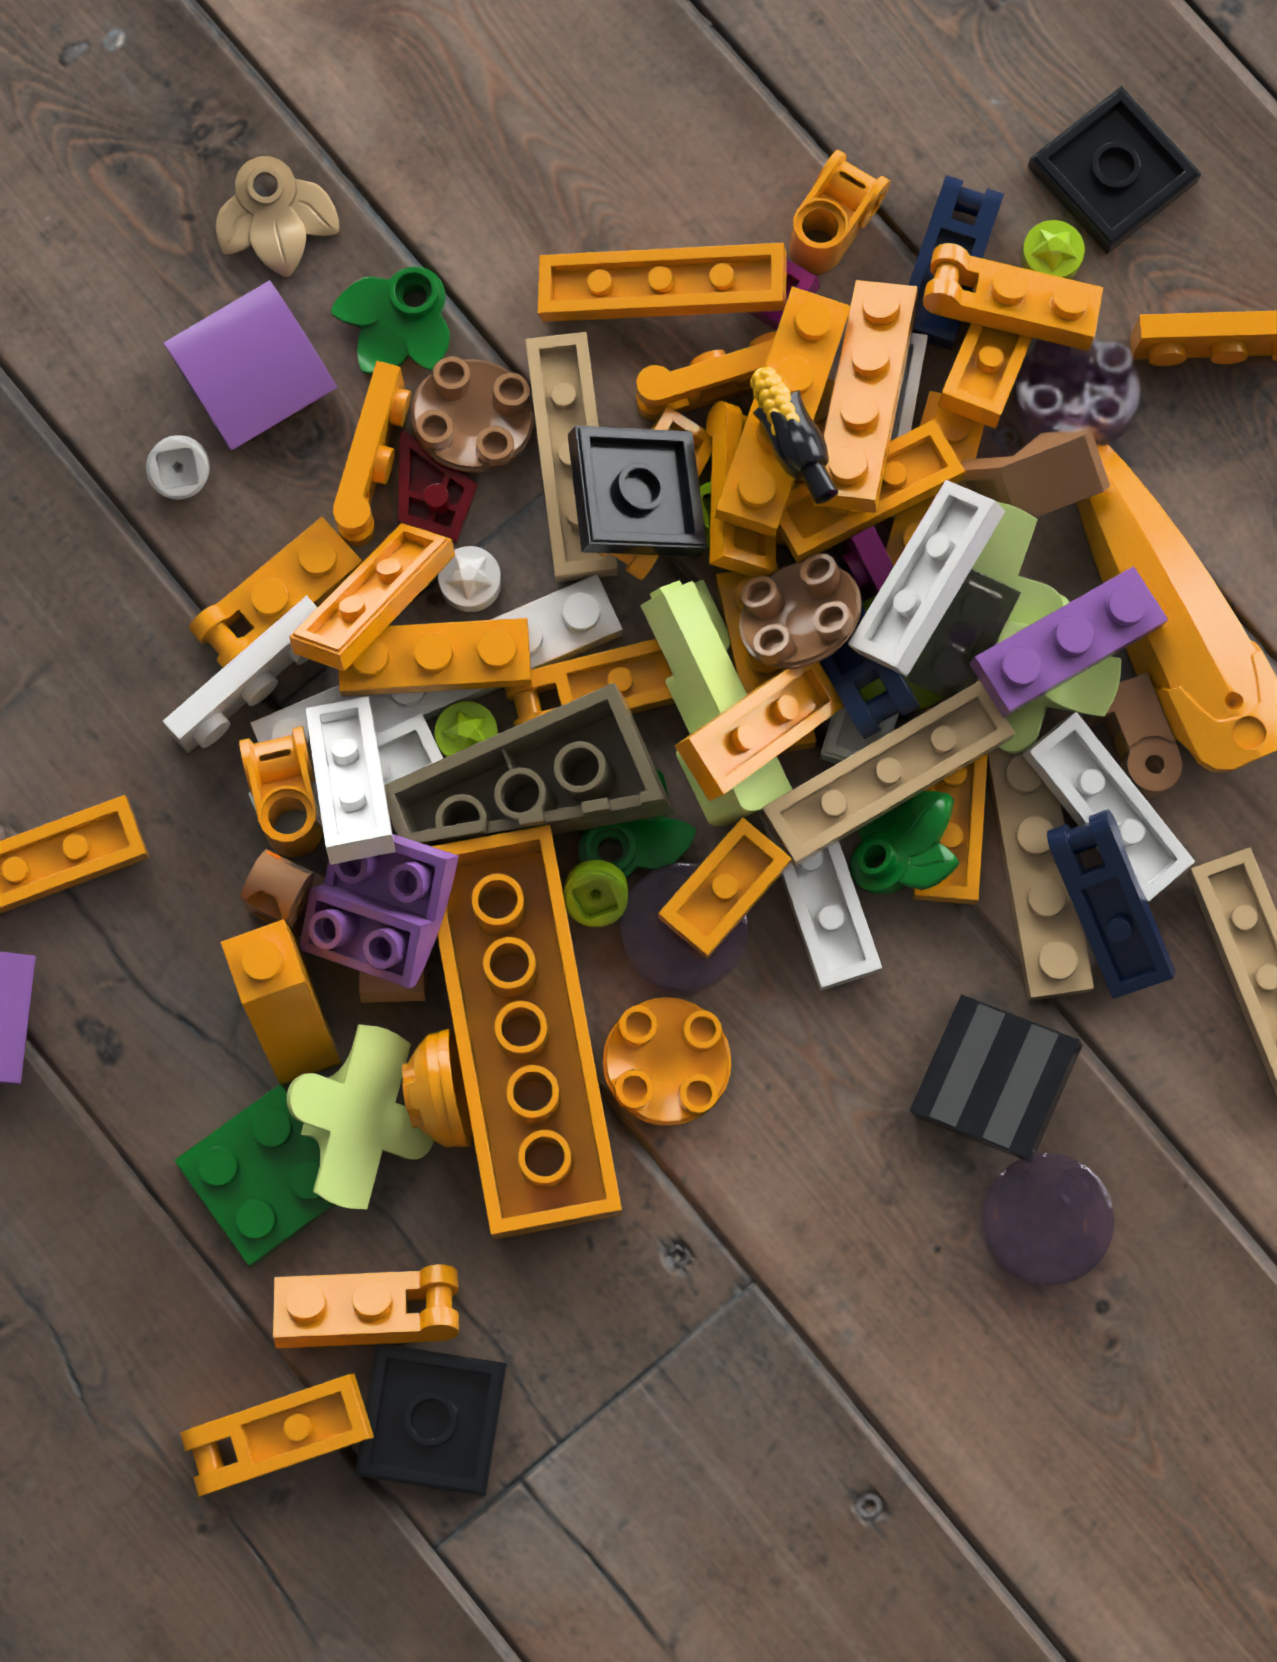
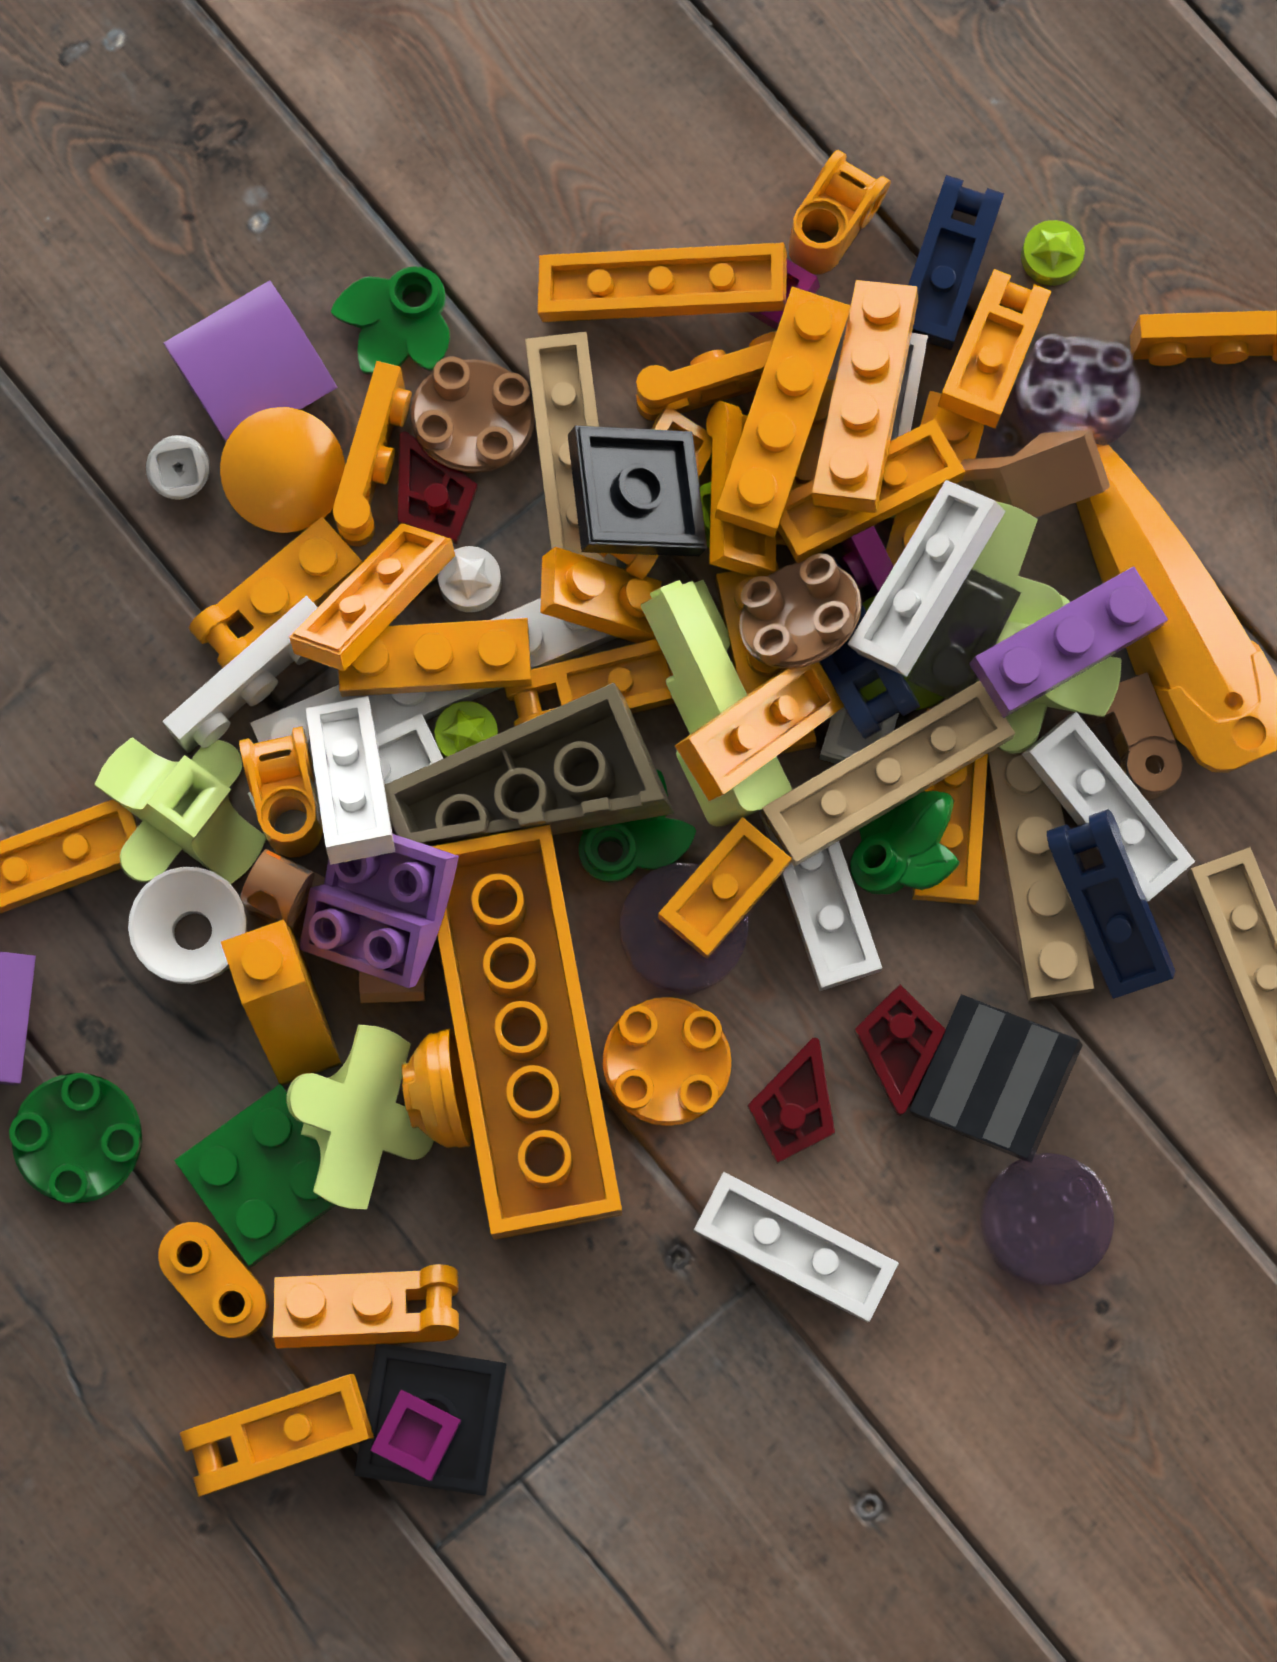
(76, 1138): none -> green dish
(165, 903): none -> white piece
(181, 809): none -> yellowish green piece
(212, 1279): none -> light orange plate
(276, 223): tan plate -> none
(282, 469): none -> light orange dish
(416, 1435): none -> magenta plate
(595, 595): none -> light orange plate
(596, 893): lime tile -> none
(792, 433): black piece -> none
(795, 1105): none -> dark red piece
(796, 1247): none -> white plate
(899, 1044): none -> dark red piece
(1012, 298): light orange plate -> none
(1114, 169): black tile -> none

